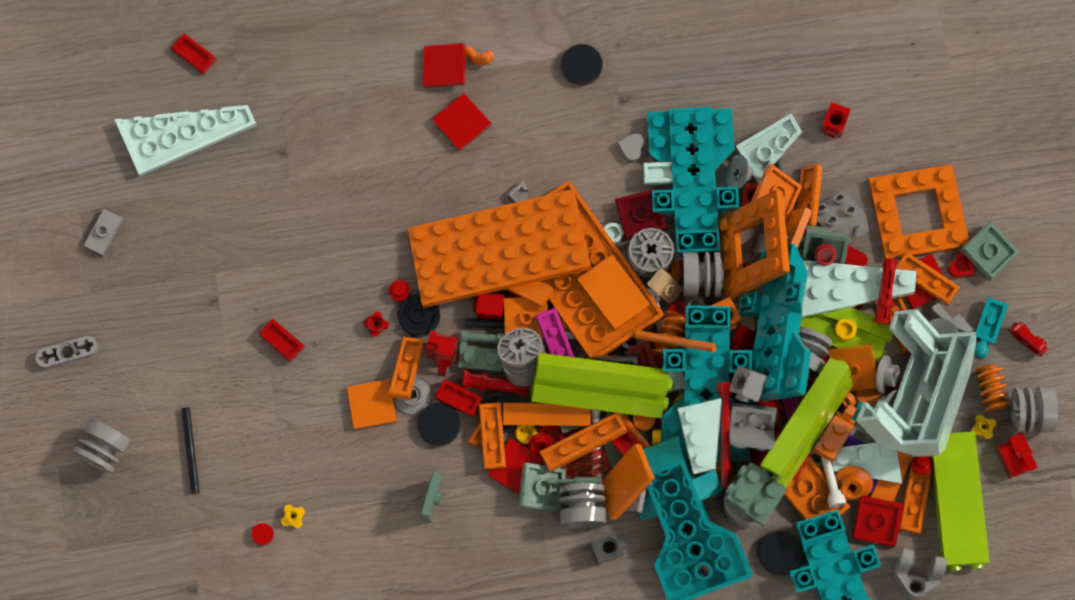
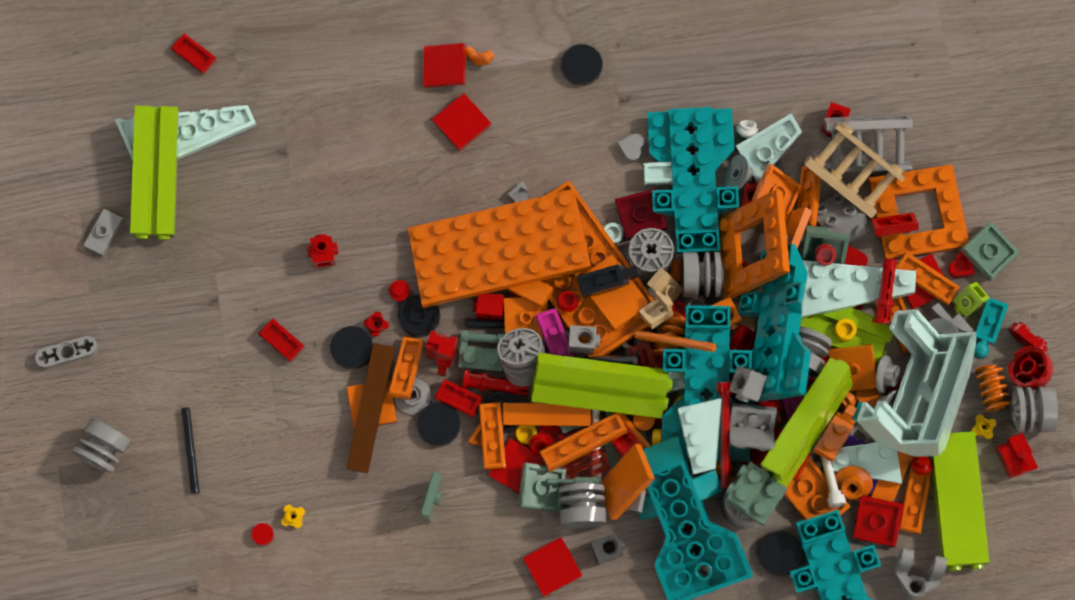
(154, 172): none -> lime brick
(322, 251): none -> red brick
(351, 347): none -> black tile
(370, 408): none -> reddish brown tile
(552, 567): none -> red tile
(567, 301): none -> red plate
(576, 346): none -> light grey brick
(606, 279): none -> black hinge
(658, 310): none -> tan bracket
(747, 128): none -> white plate
(851, 190): none -> tan fence
(878, 125): none -> light grey fence
(894, 224): none -> red plate
(975, 296): none -> lime brick
(1030, 367): none -> red cylinder

